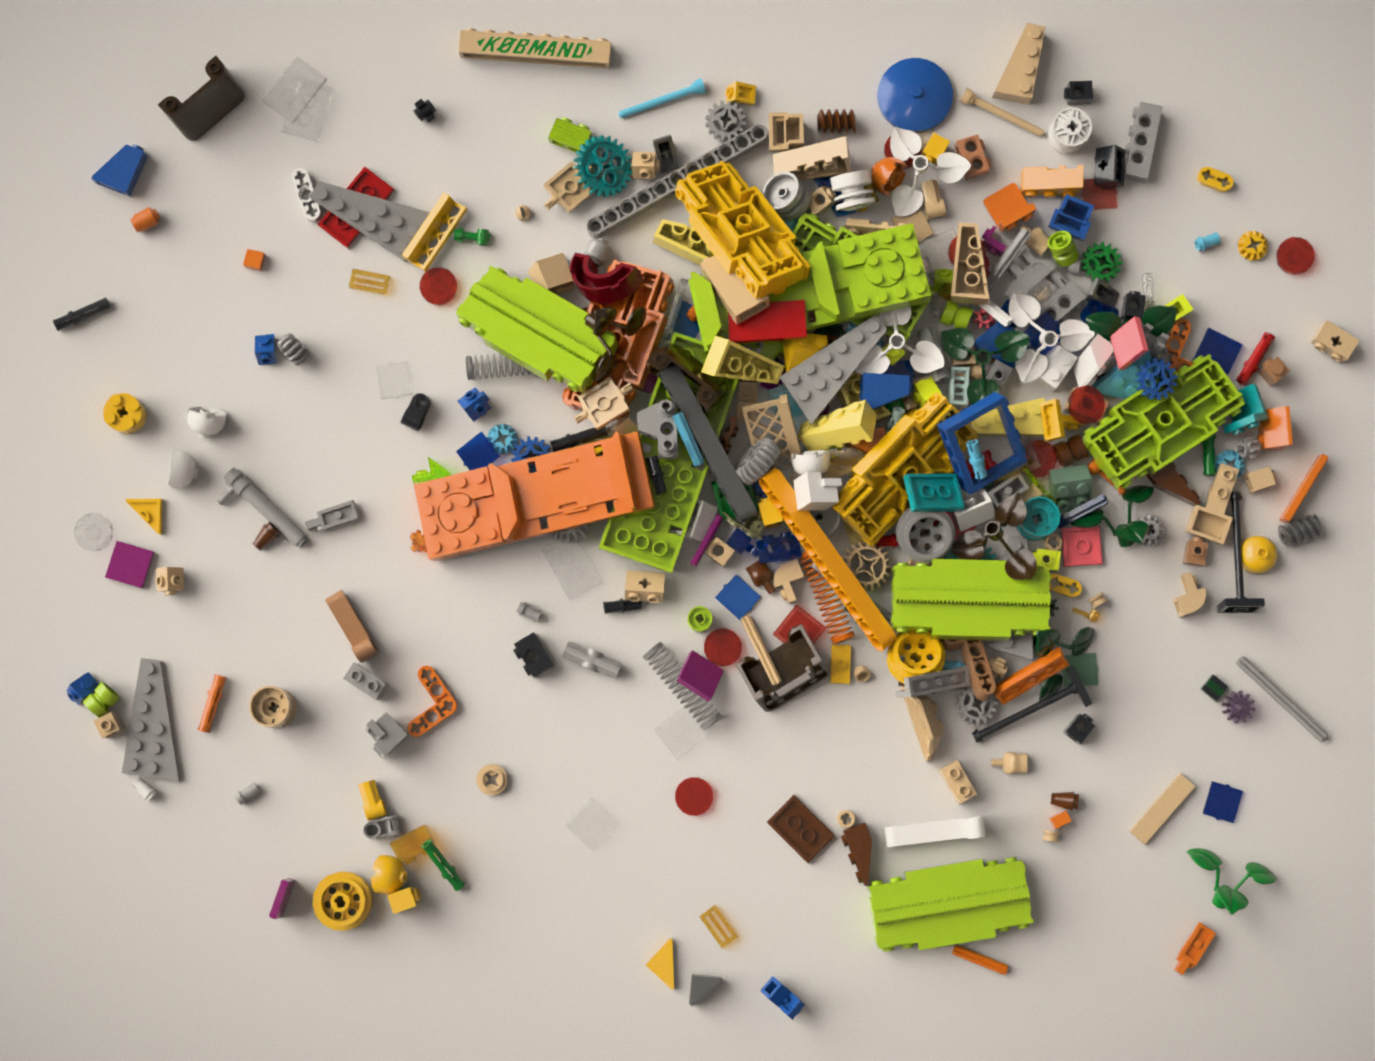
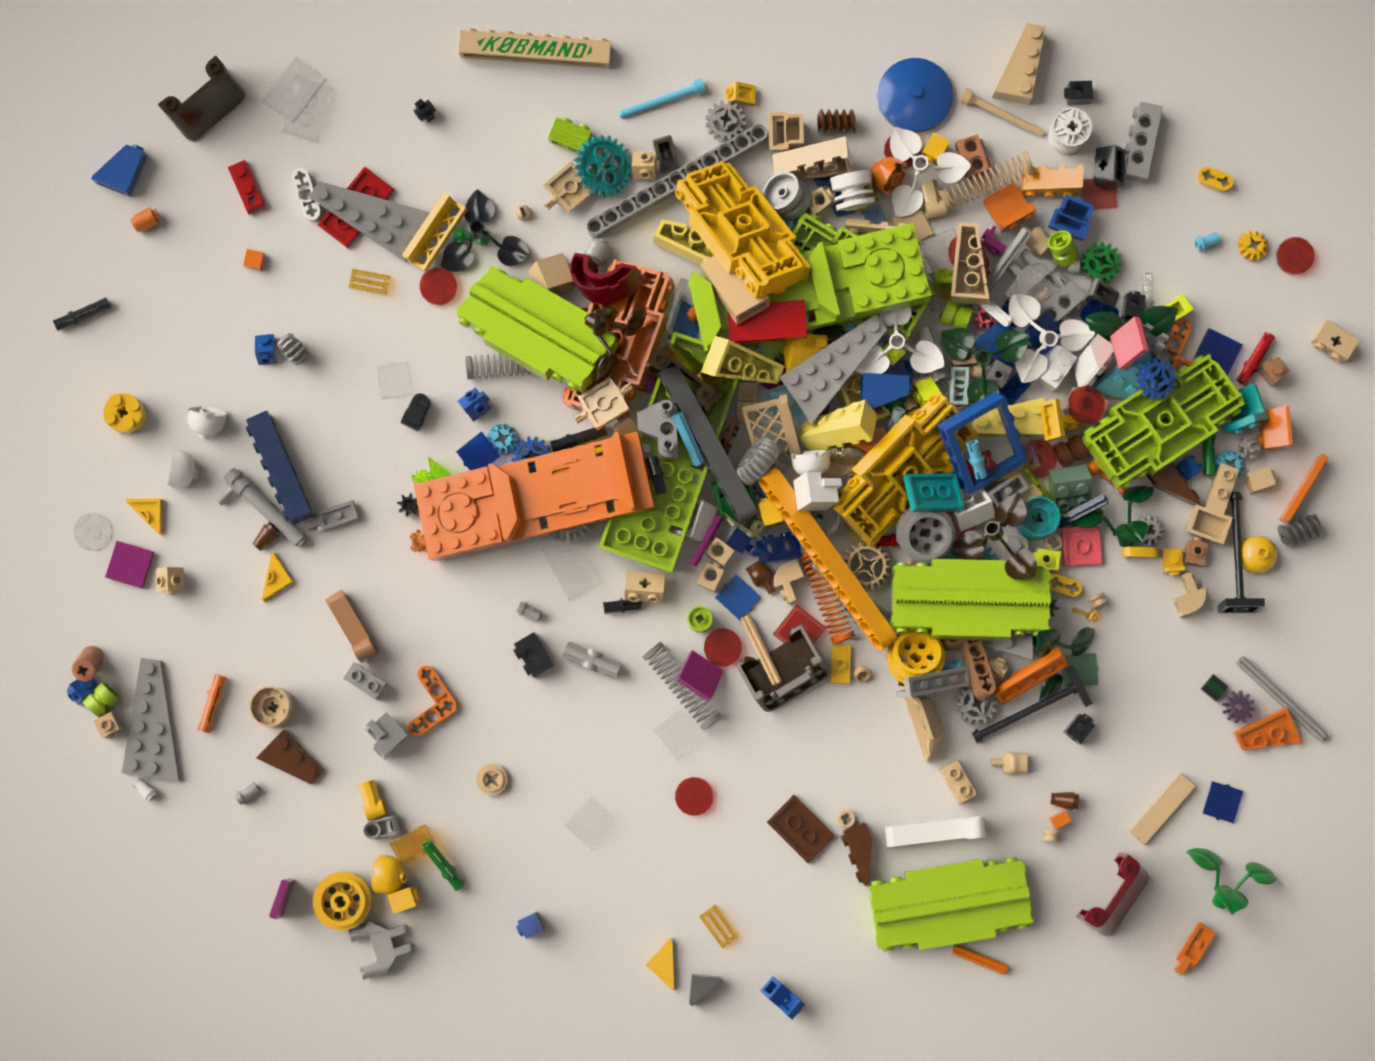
(87, 663): none -> nougat piece
(246, 186): none -> red plate
(276, 578): none -> yellow tile
(280, 468): none -> dark blue brick
(291, 758): none -> reddish brown wing
(383, 945): none -> light grey connector
(403, 504): none -> black gear
(481, 209): none -> black plant
(530, 925): none -> blue brick
(704, 582): none -> tan brick
(874, 214): none -> medium blue tile
(945, 195): none -> tan piece
(1014, 389): none -> clear blue bracket
(1134, 882): none -> dark red windscreen
(1140, 552): none -> yellow beam
(1173, 561): none -> yellow bracket
(1188, 467): none -> blue tile
(1268, 731): none -> orange wing

